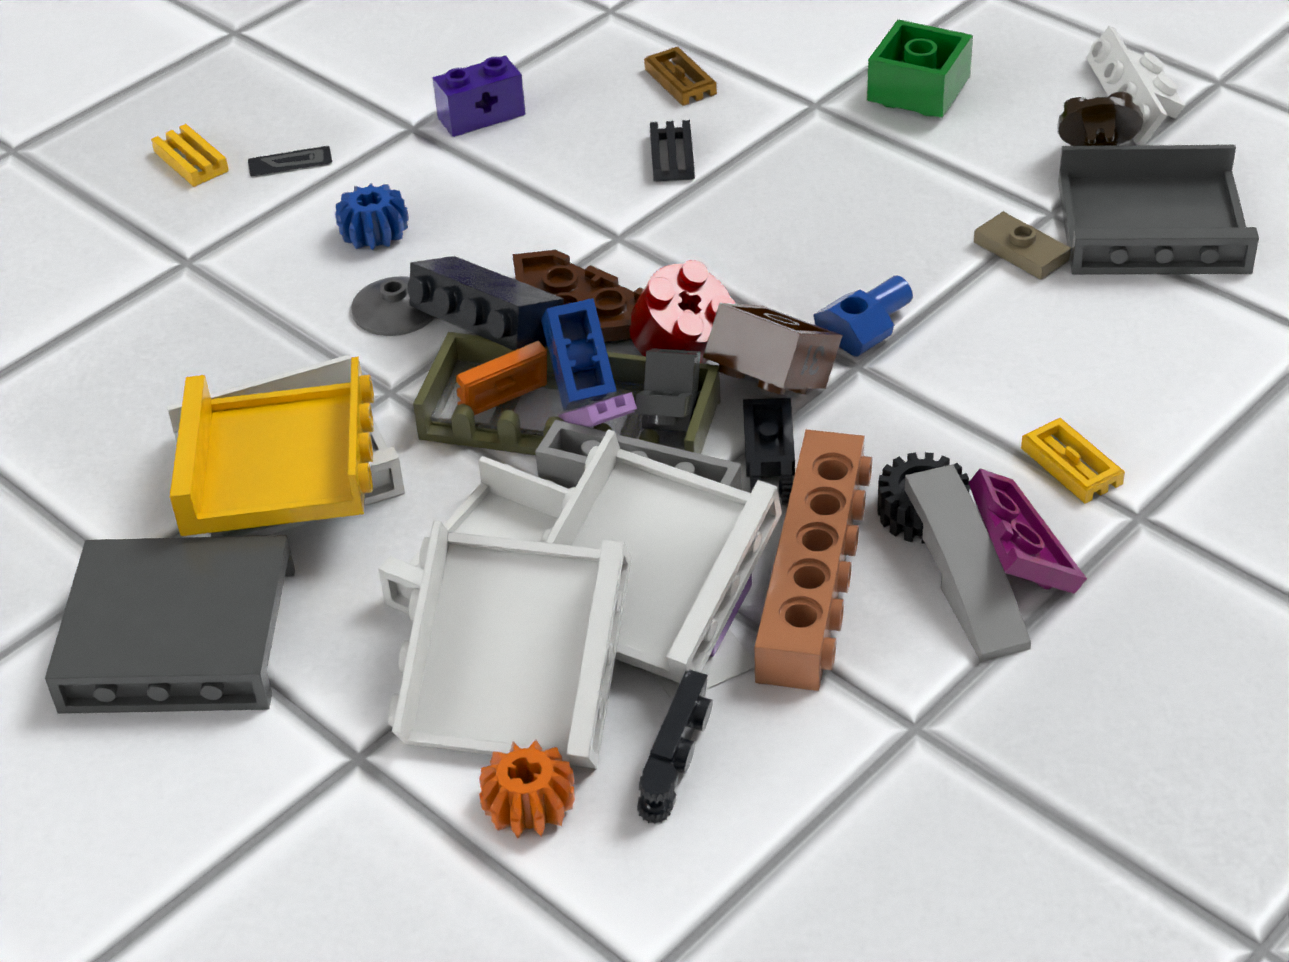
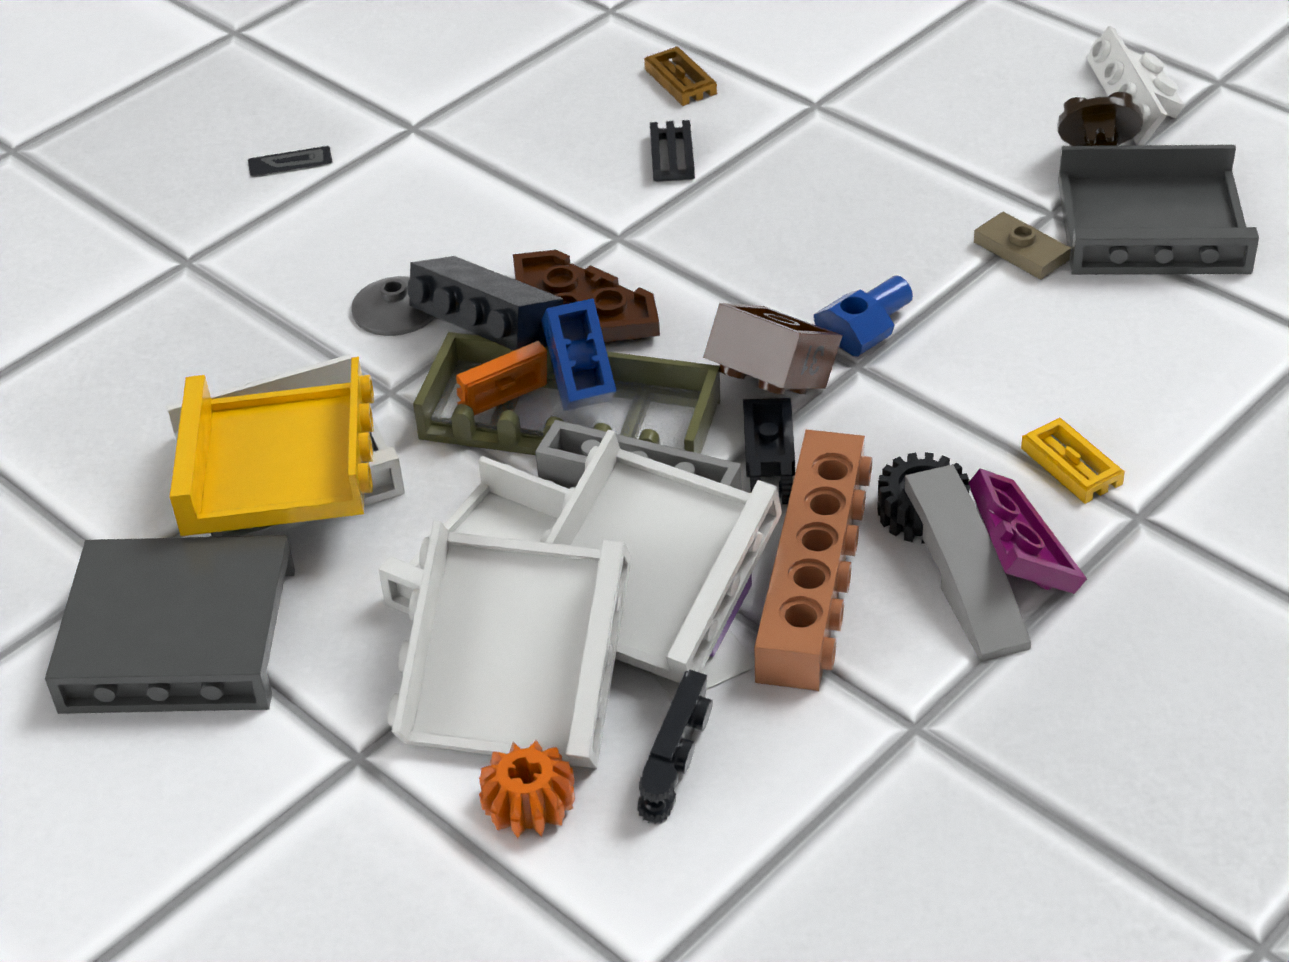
(197, 152): yellow tile -> none
(371, 216): blue gear -> none
(479, 95): dark purple brick -> none
(601, 411): lavender tile -> none
(669, 389): dark grey brick -> none
(677, 309): brick -> none
(919, 68): green brick -> none

